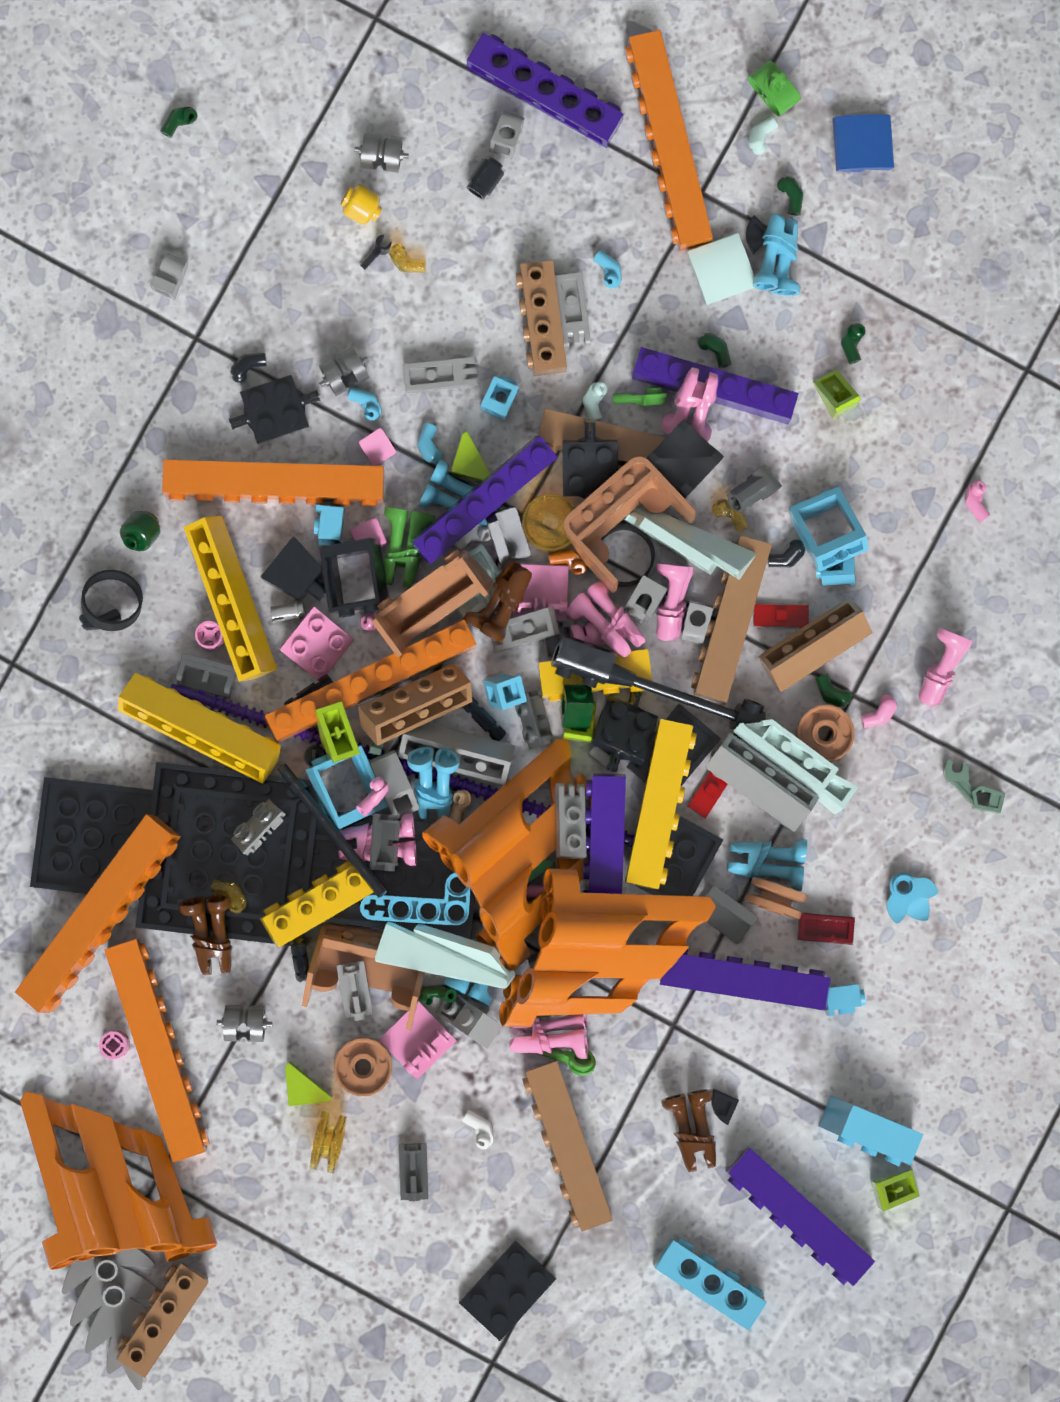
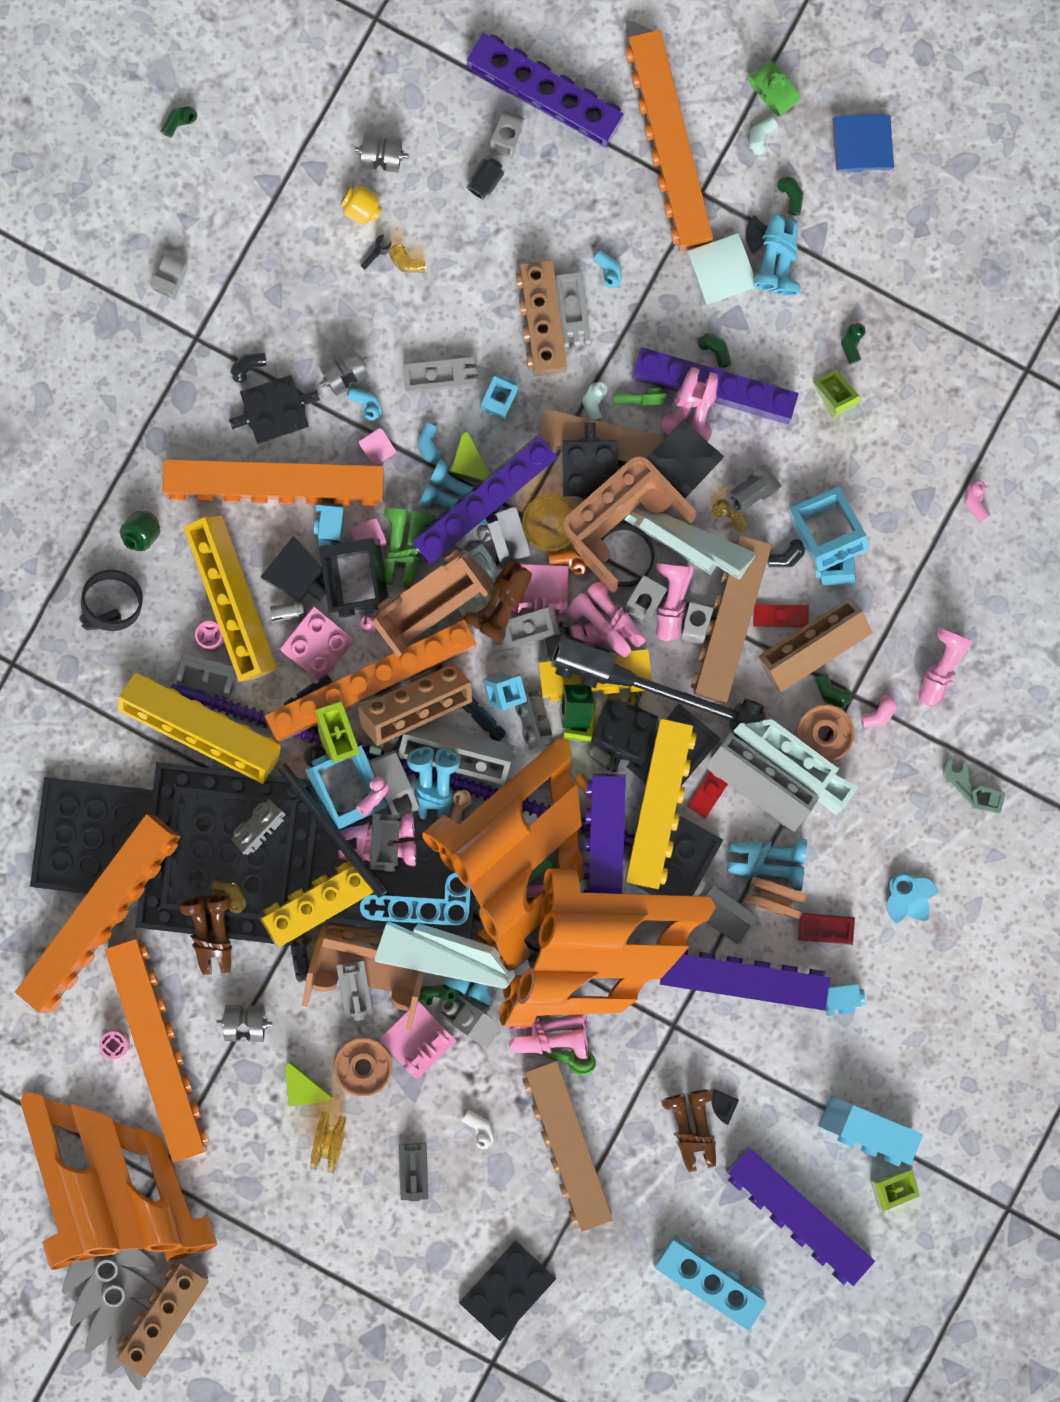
(570, 821): light grey hinge -> none

